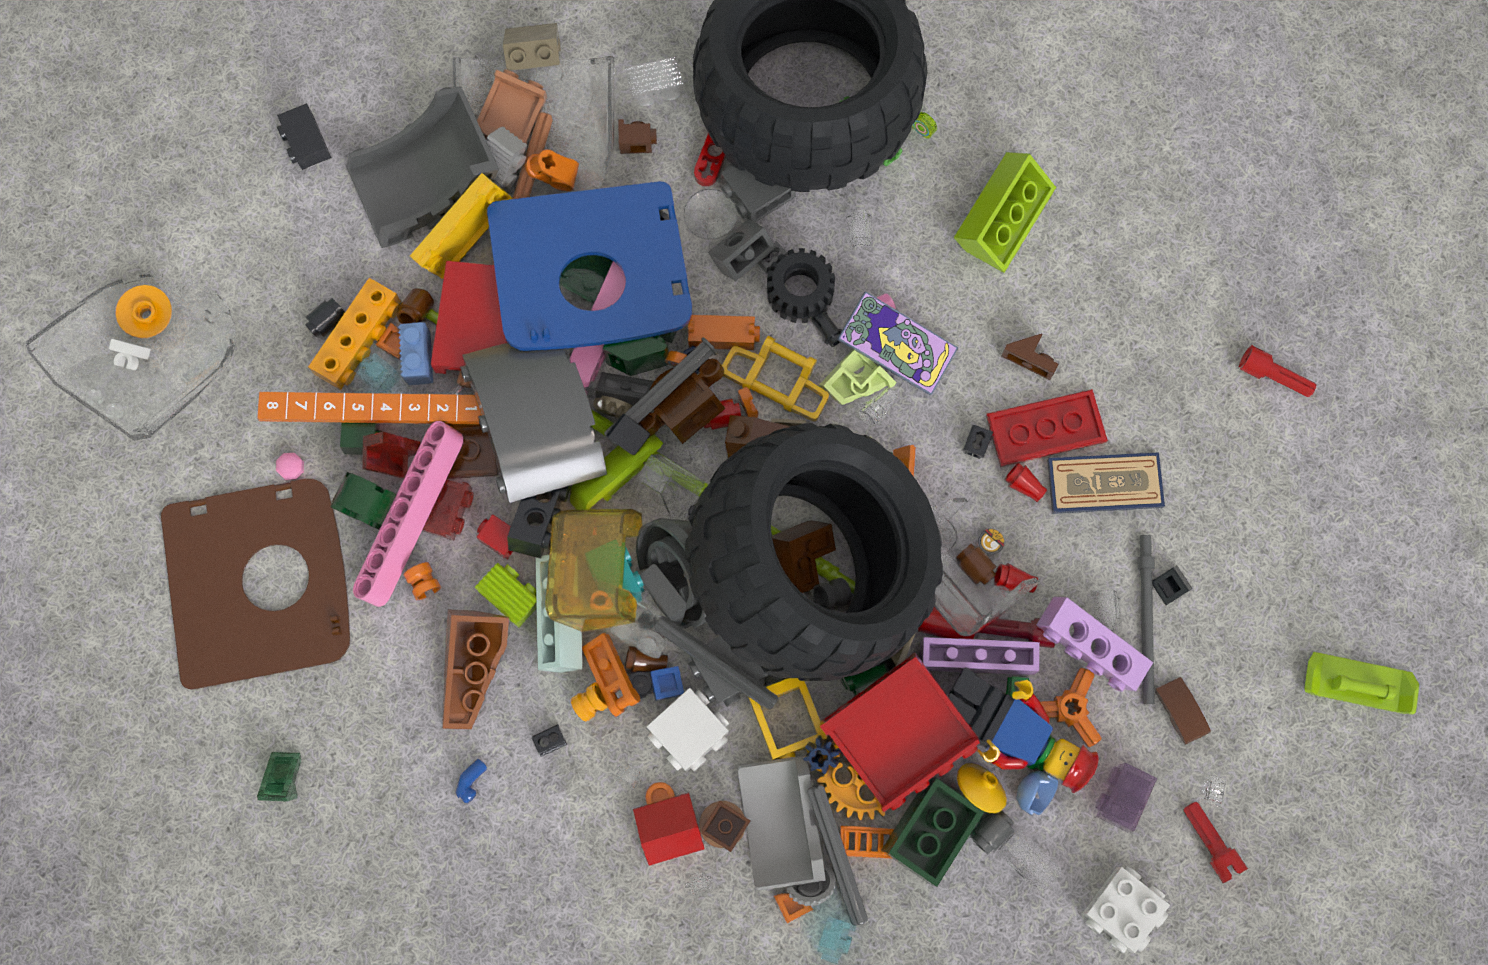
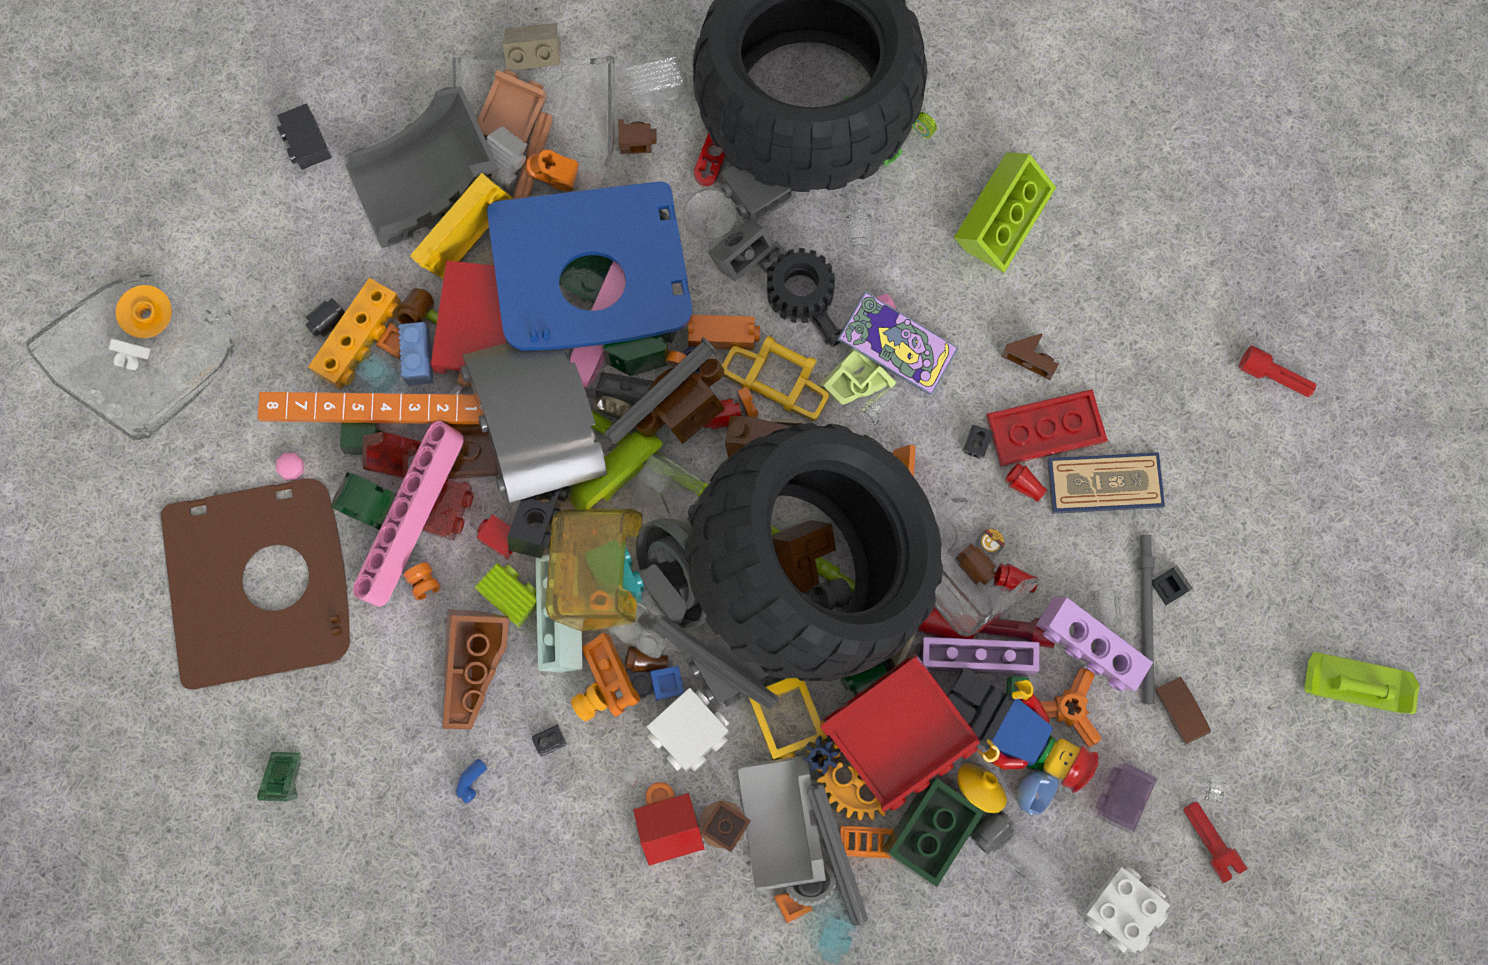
(628, 434): black slope -> none

